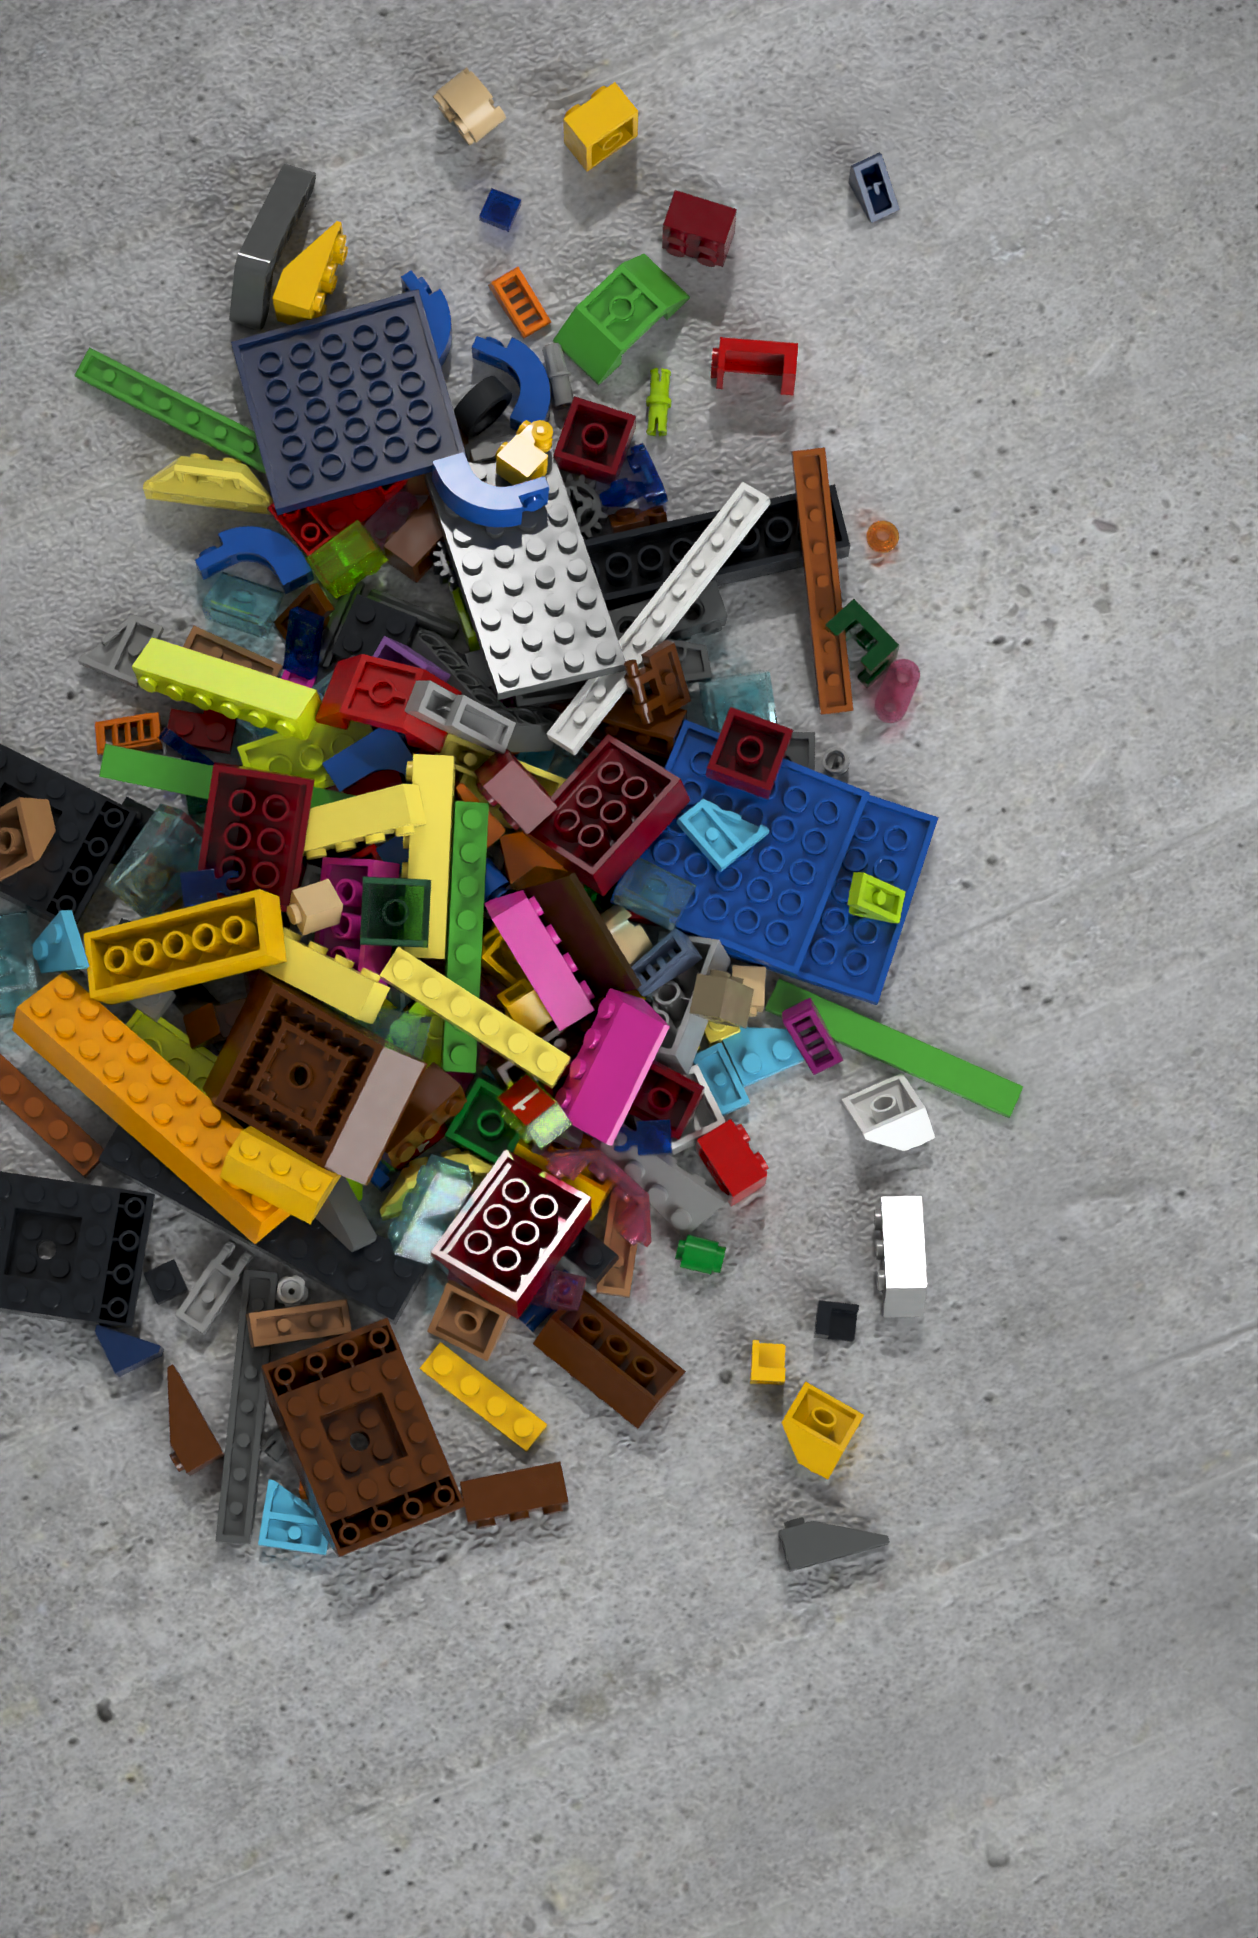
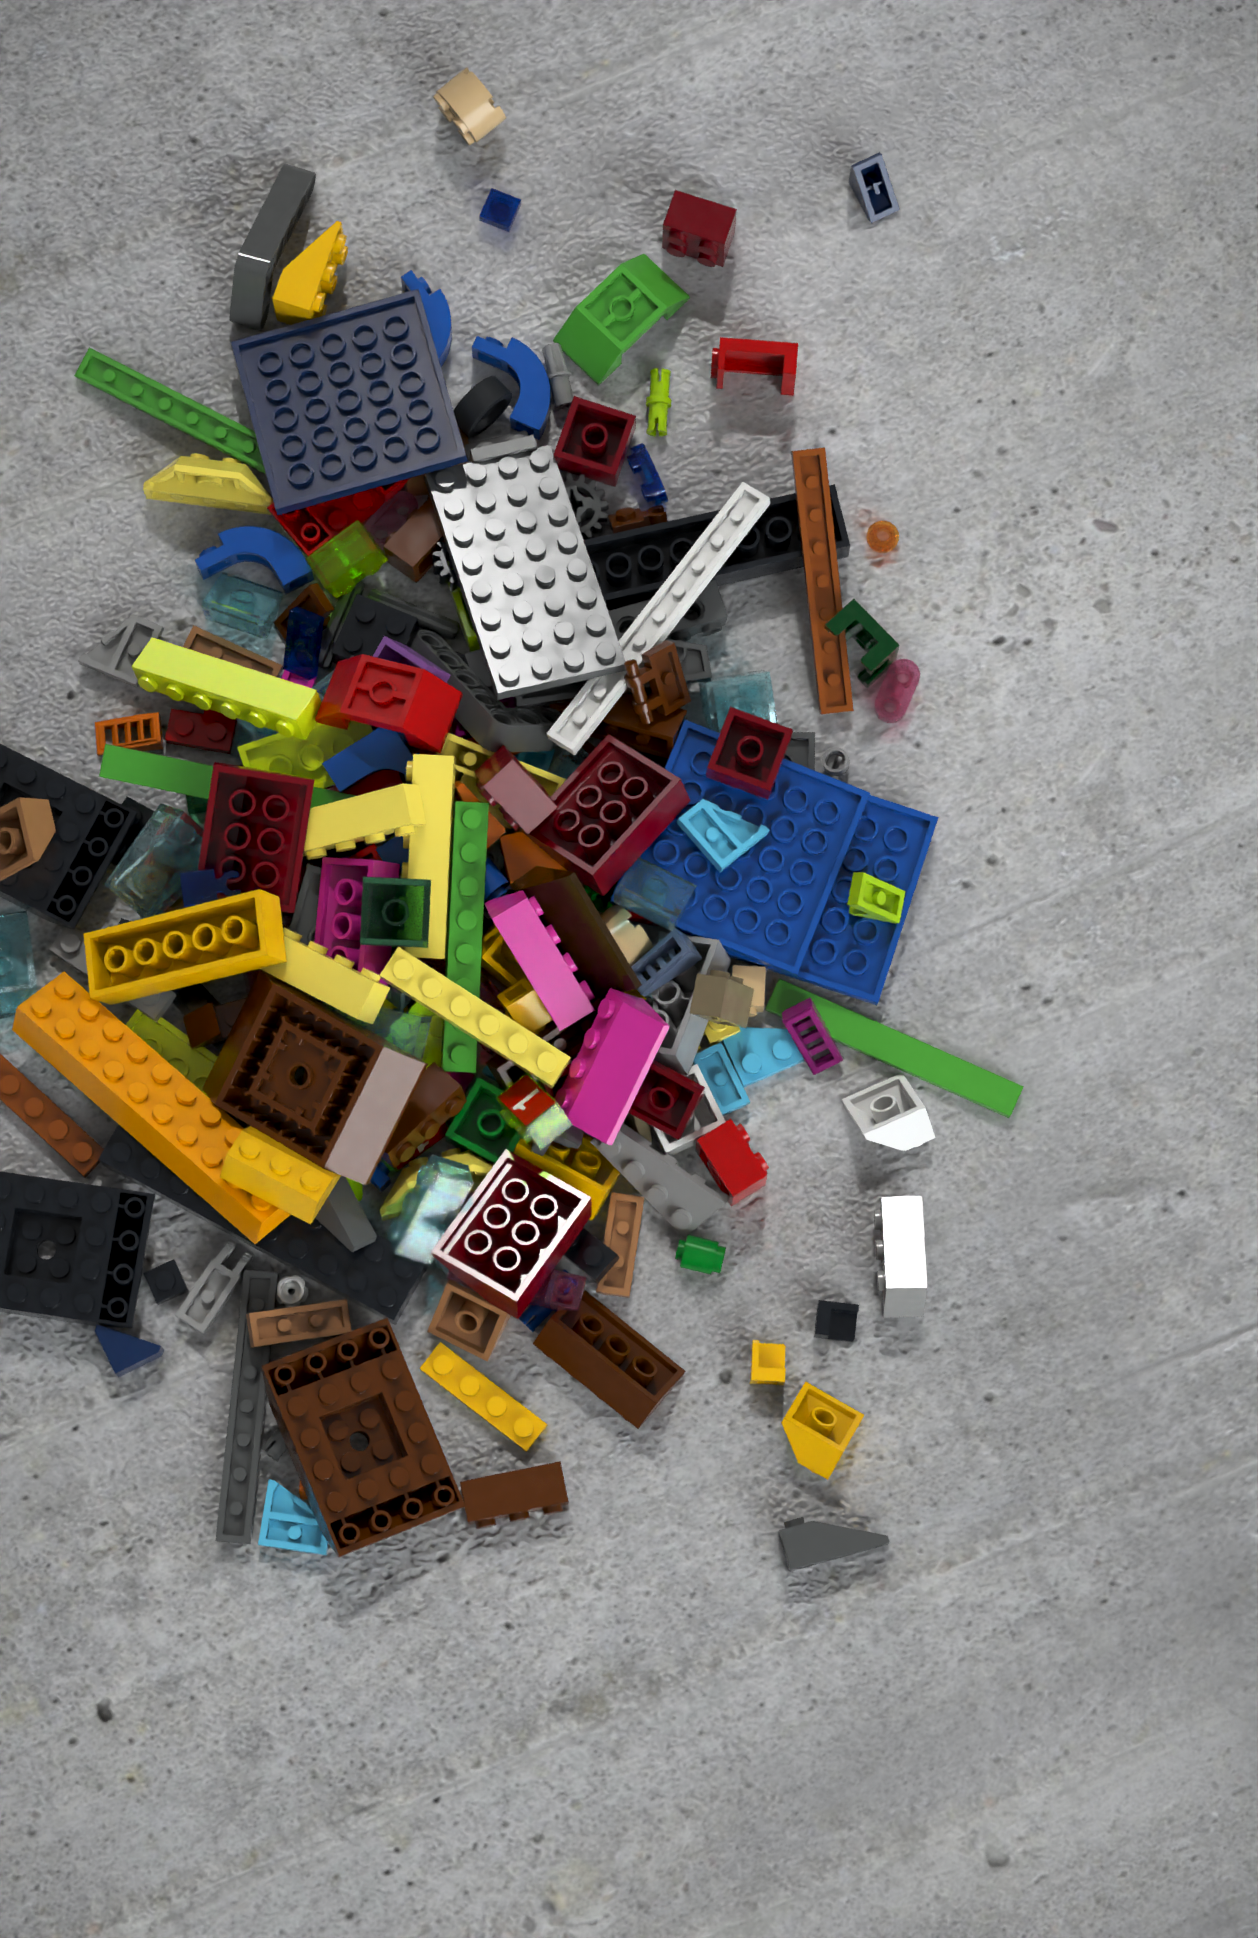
(60, 945): medium azure wing -> none
(183, 748): clear blue plate -> none
(189, 1432): reddish brown slope -> none
(315, 907): tan brick -> none
(460, 716): light grey slope -> none
(484, 502): arch -> none
(517, 276): orange slope -> none
(525, 454): yellow brick -> none
(600, 126): yellow brick -> none
(622, 493): clear blue plate -> none
(636, 1217): clear pink slope -> none
(651, 1138): clear blue plate -> none

